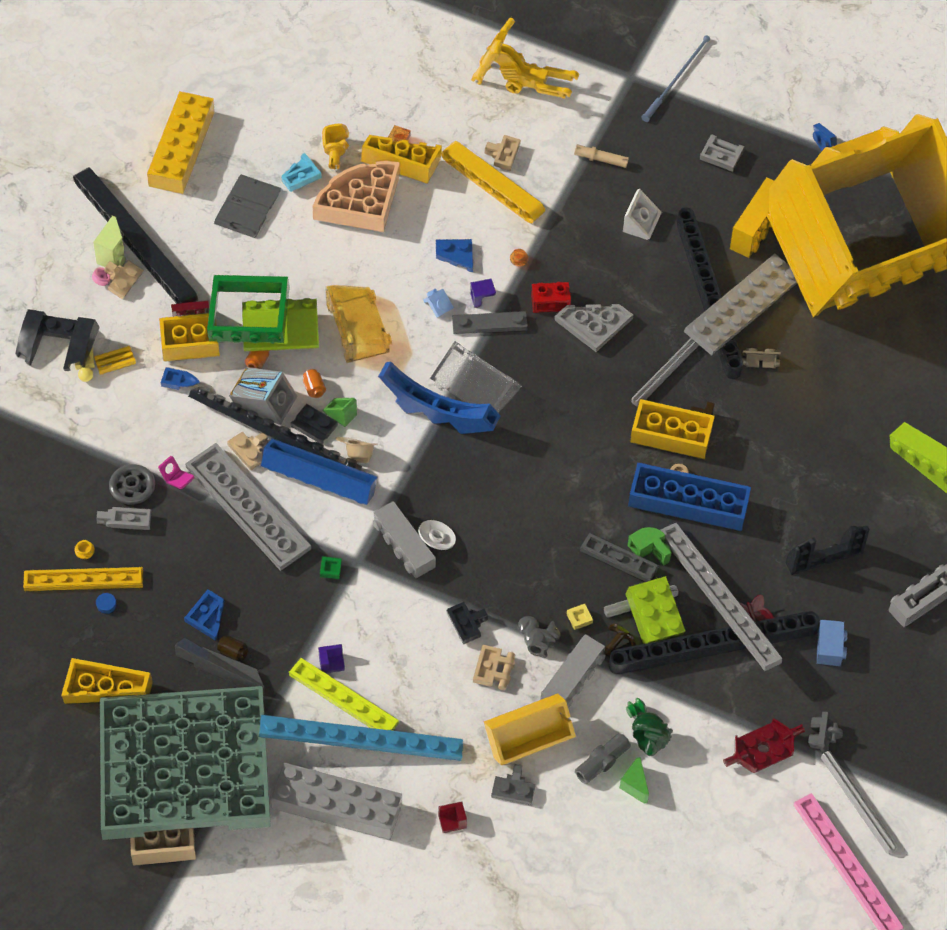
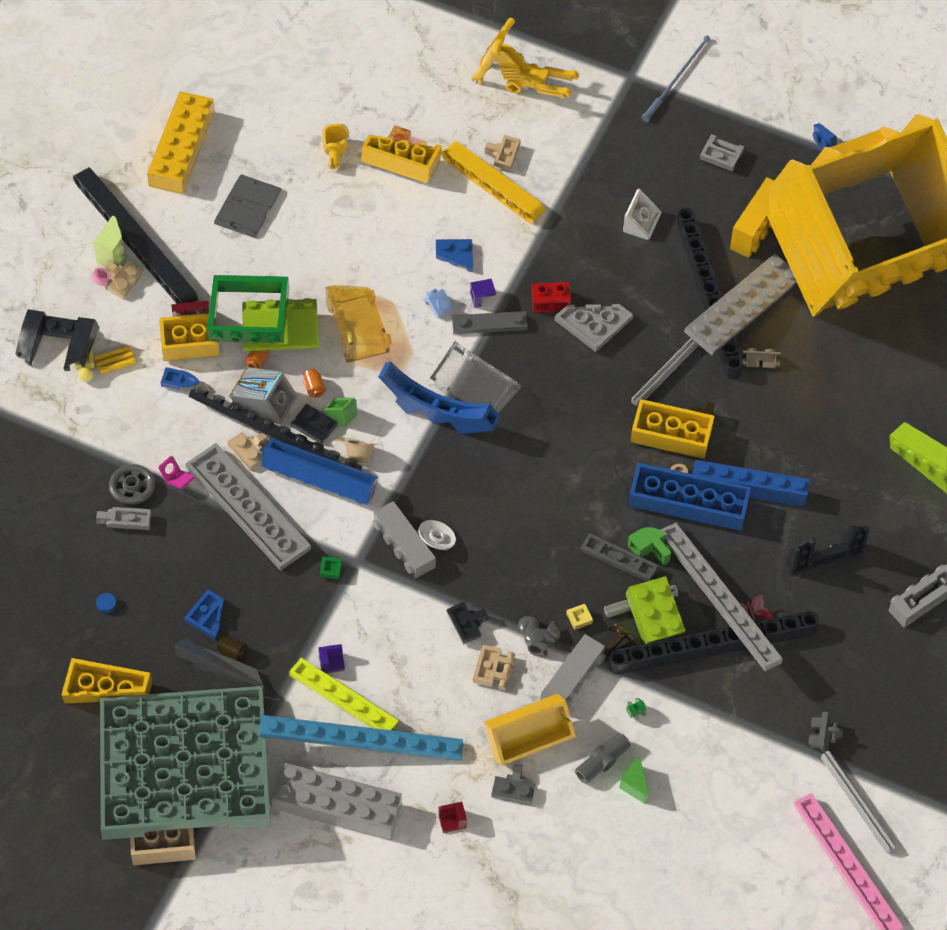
(83, 579): yellow tile -> none
(84, 549): yellow plate -> none
(301, 174): medium azure wing -> none
(359, 196): light nougat brick -> none
(519, 257): clear orange plate -> none
(594, 154): tan pin -> none
(651, 733): dark green hair -> none
(763, 484): none -> blue brick
(773, 735): dark red plate -> none
(830, 643): medium blue brick -> none

